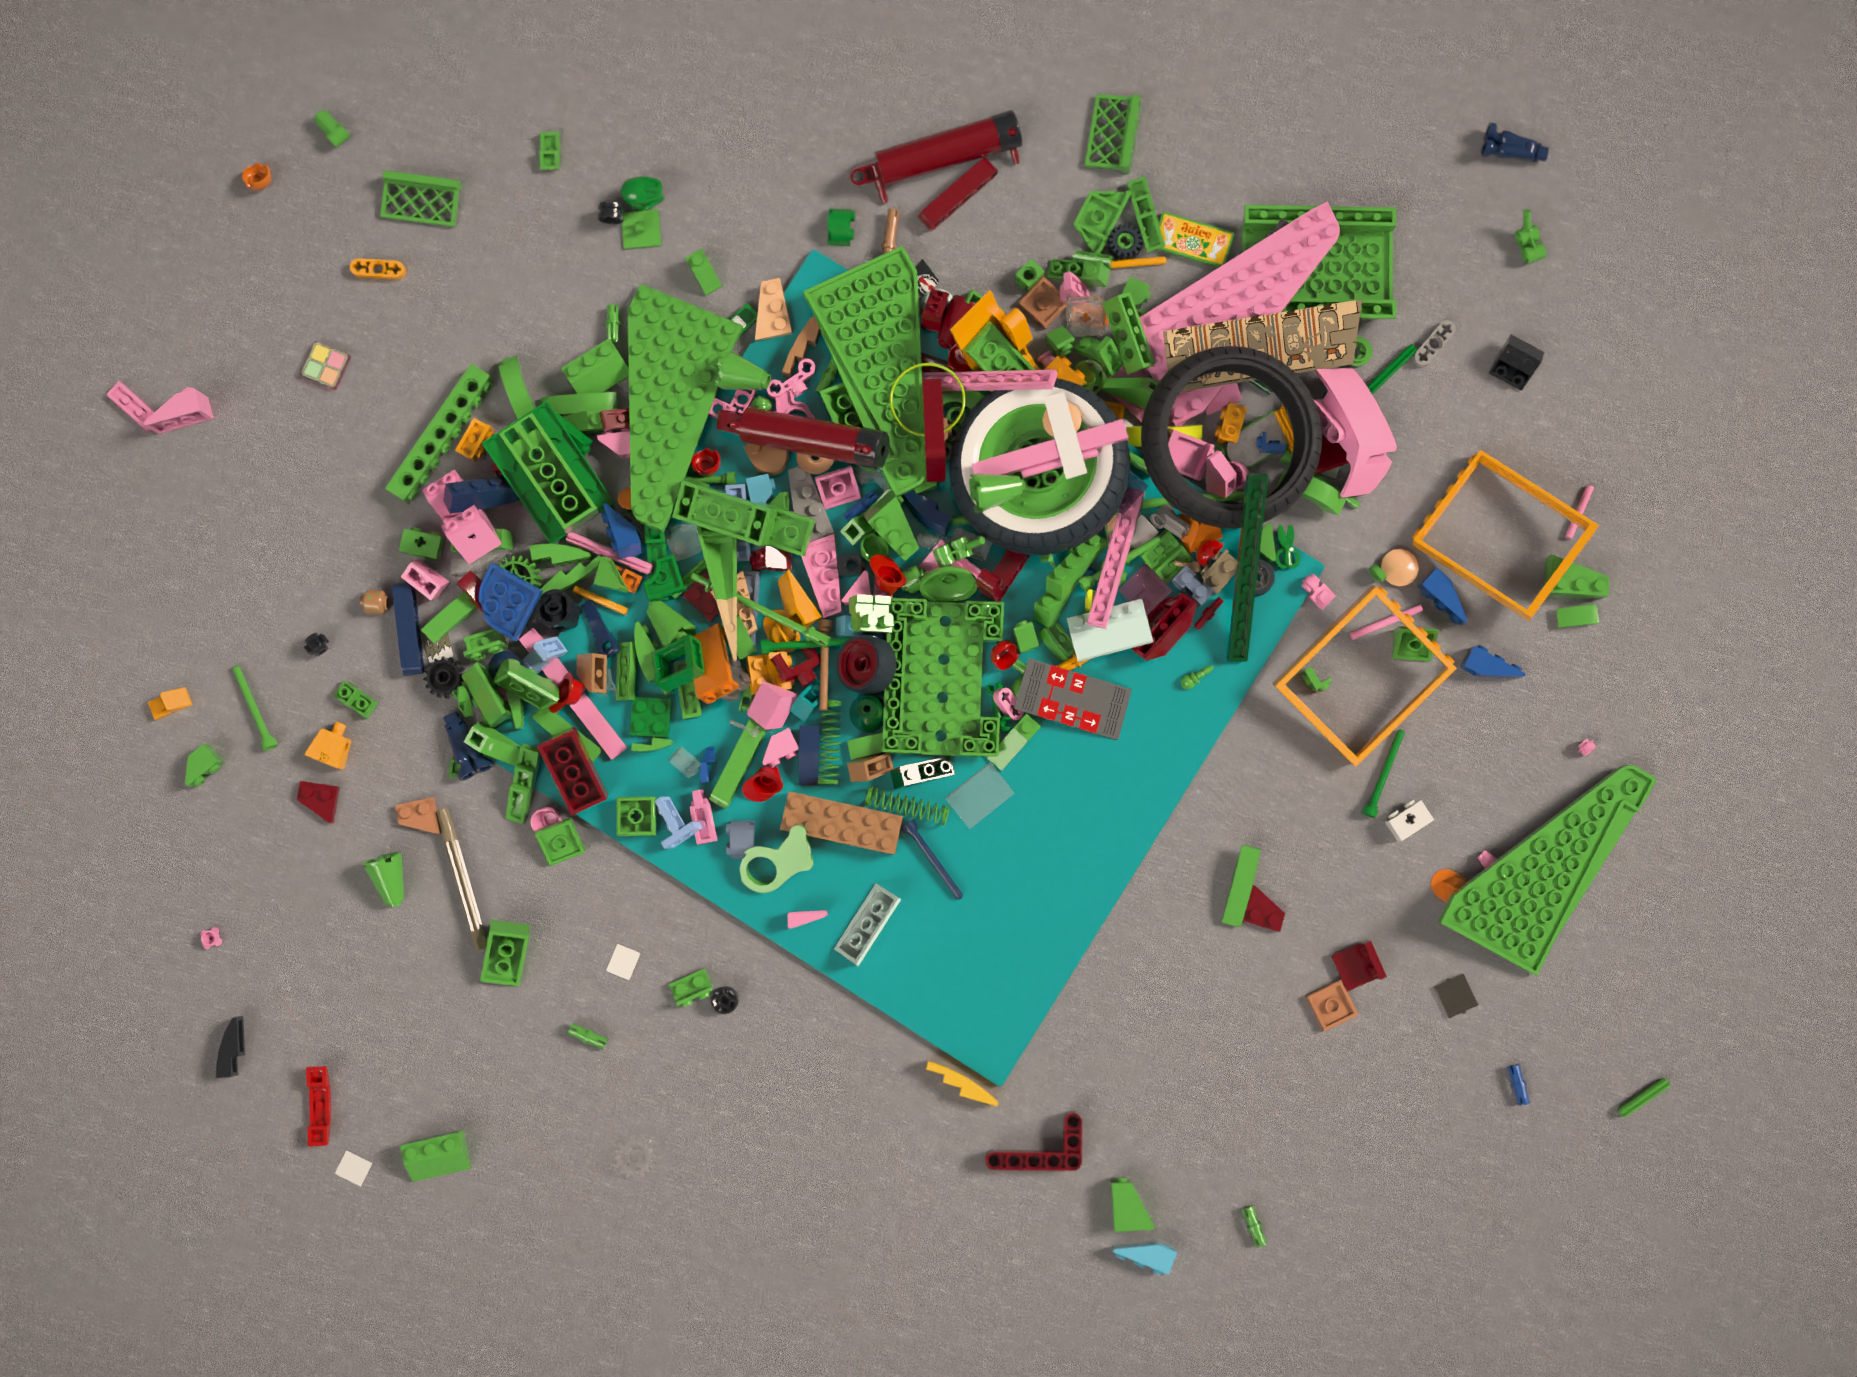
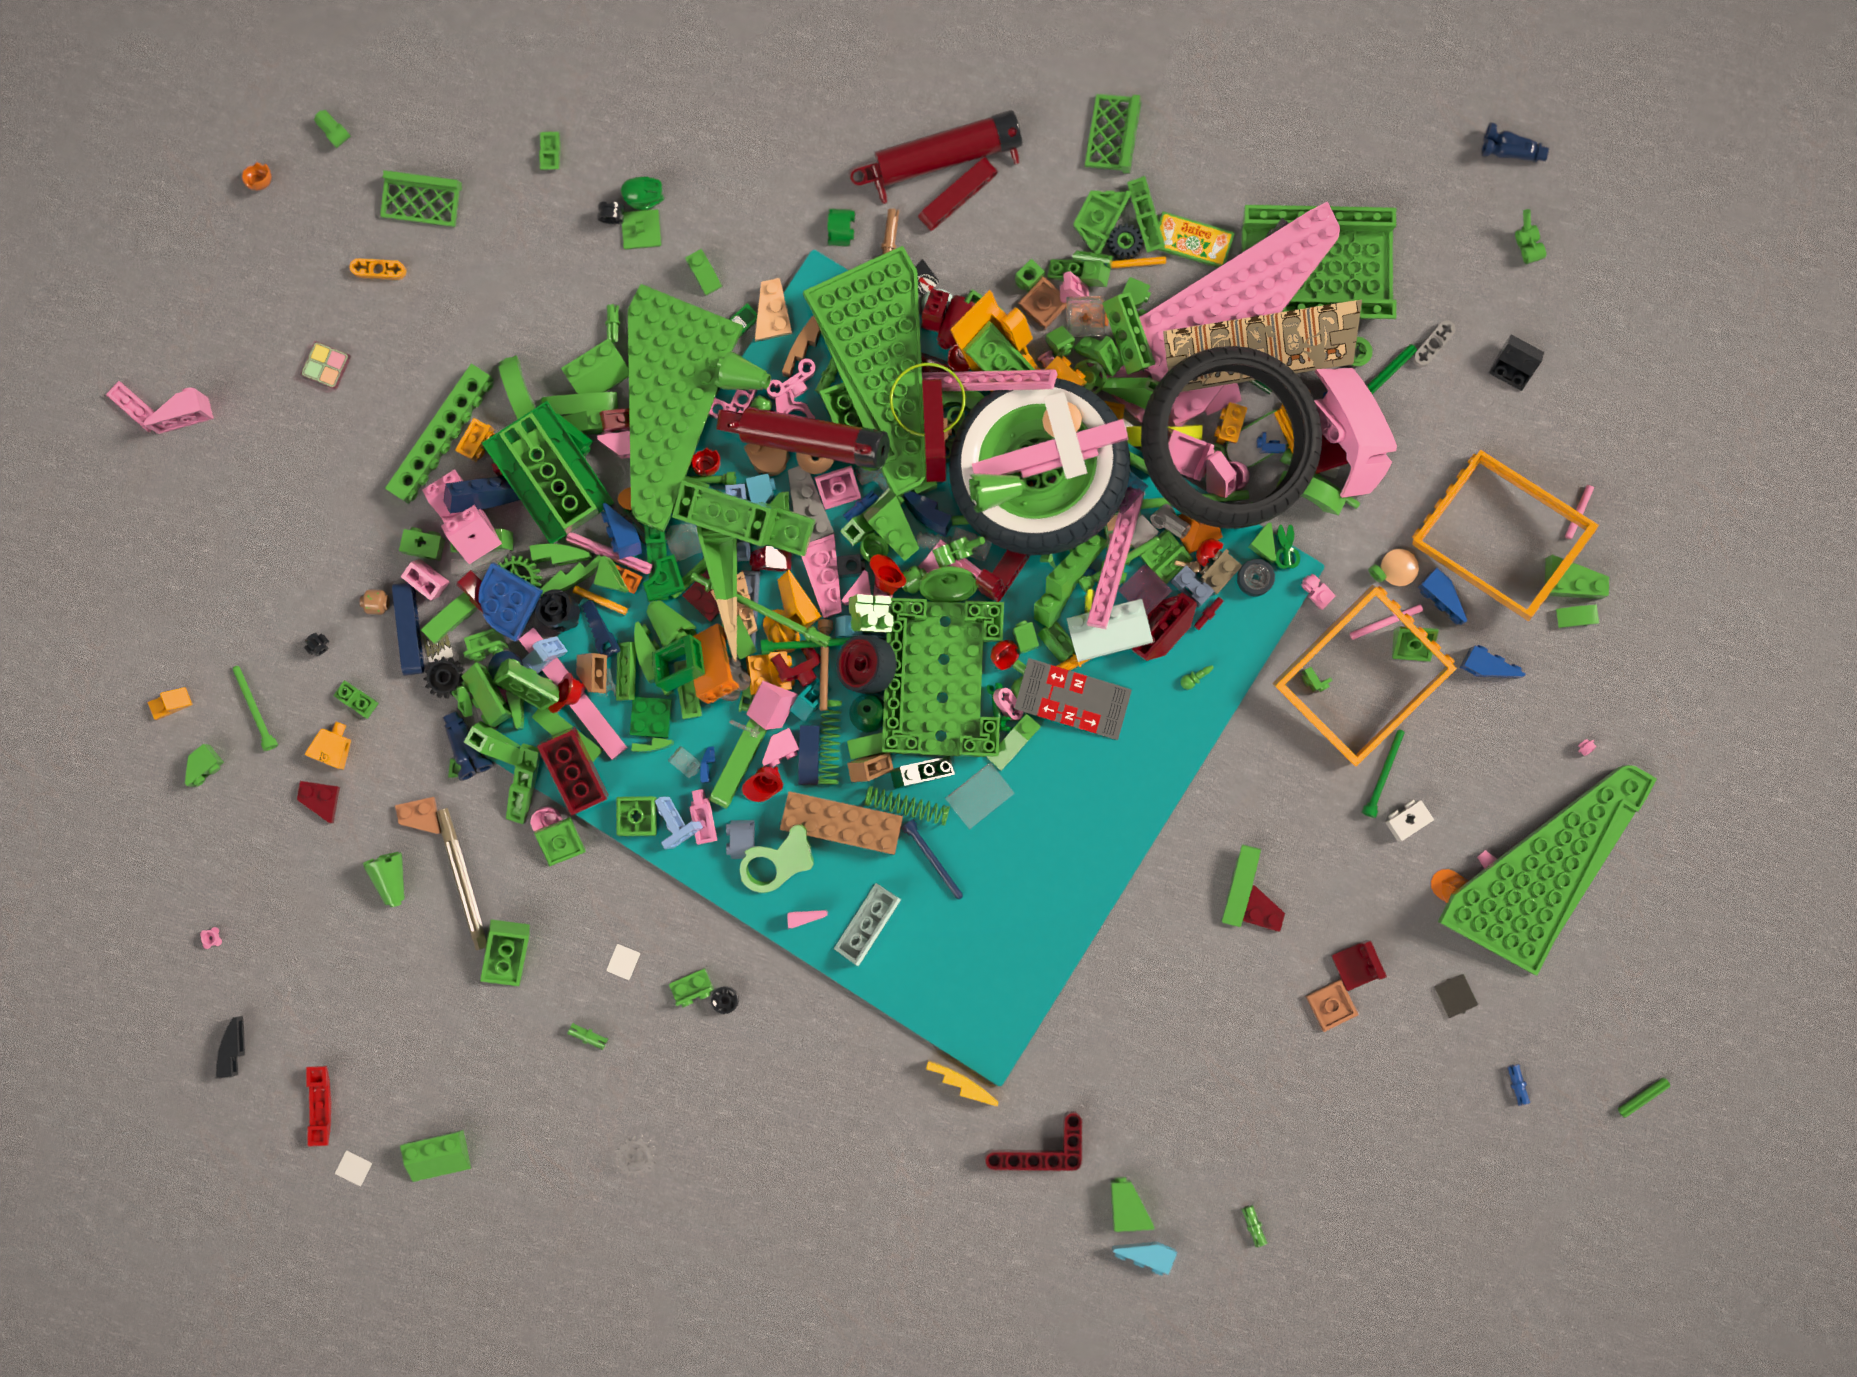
(1247, 566): dark green plate -> none

